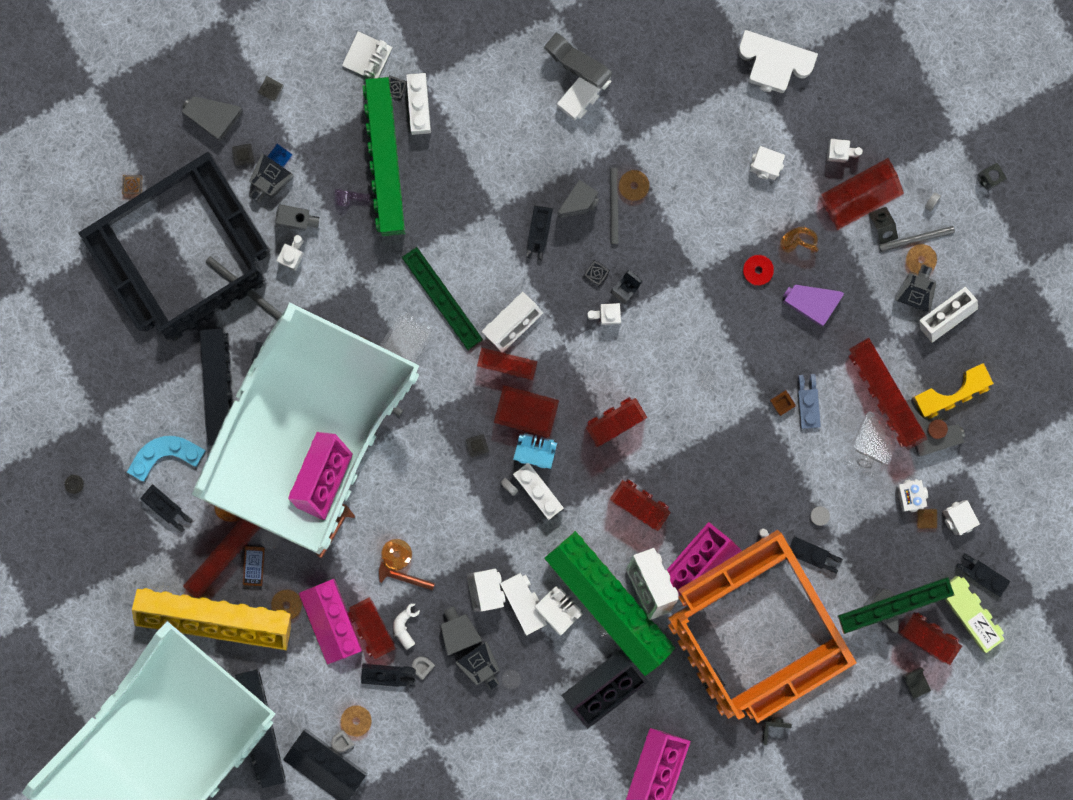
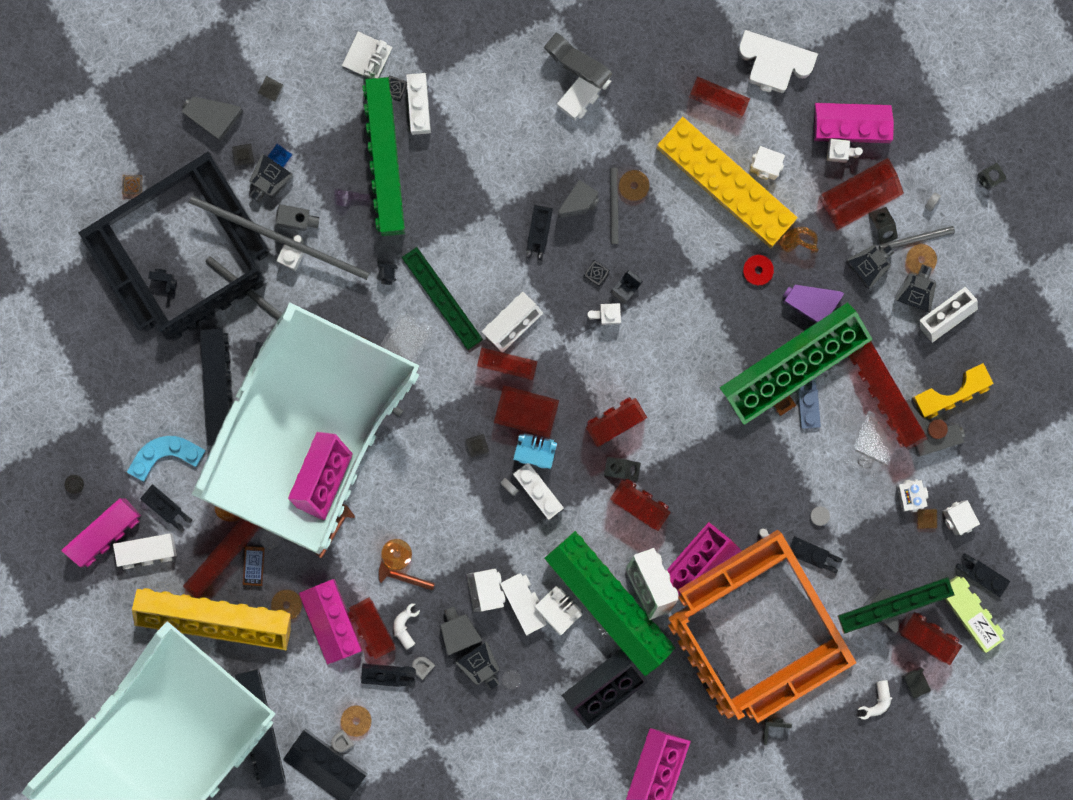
(102, 532): none -> dark pink slope
(145, 551): none -> white brick
(162, 276): none -> black bracket
(278, 237): none -> dark grey piece
(387, 273): none -> black brick
(621, 468): none -> pearl dark grey bracket
(719, 97): none -> clear red brick
(726, 182): none -> yellow brick
(796, 363): none -> green brick
(853, 122): none -> dark pink slope
(871, 264): none -> torso
(883, 701): none -> white piece

